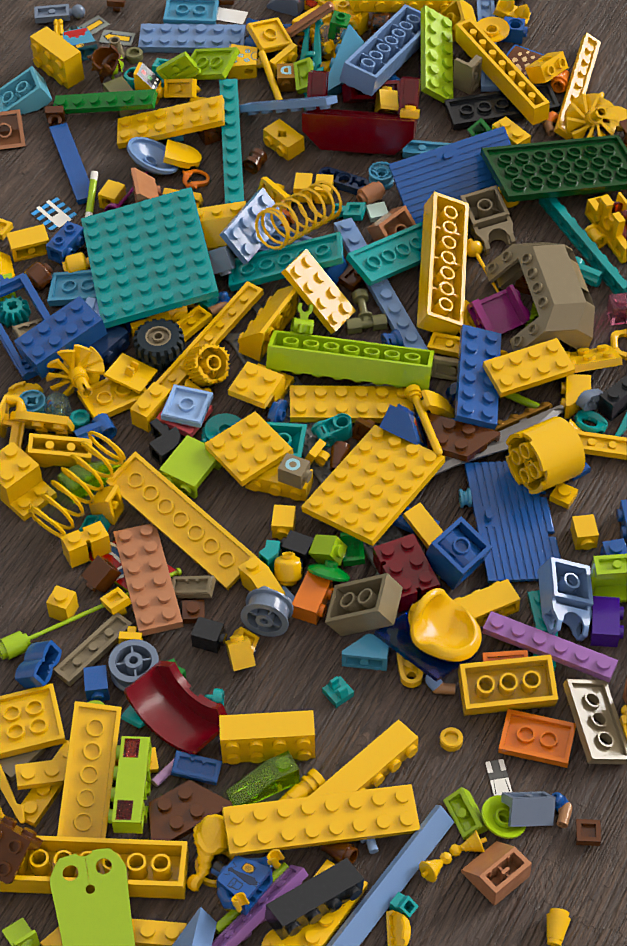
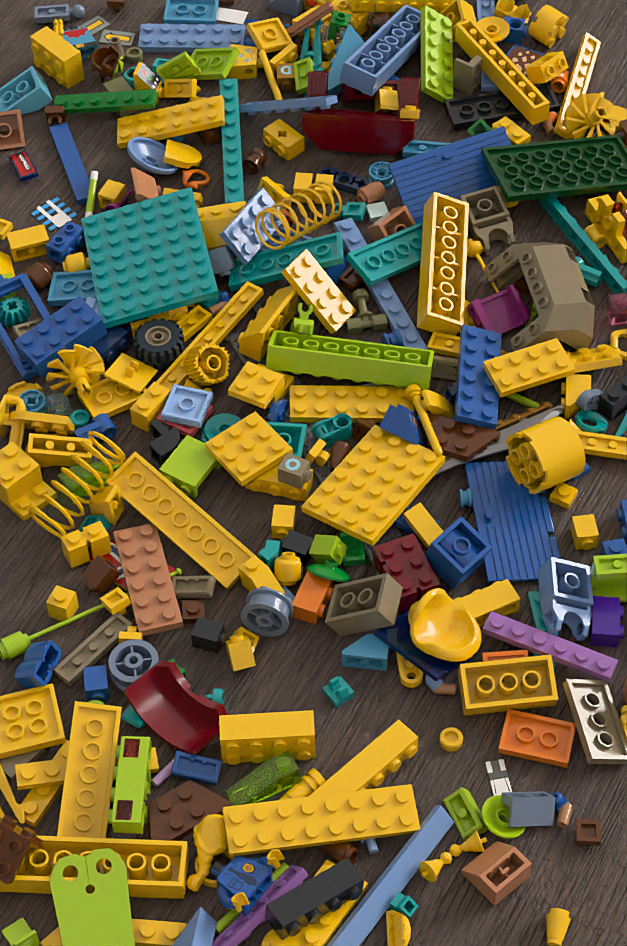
(23, 166): none -> slope
(548, 25): none -> yellow brick

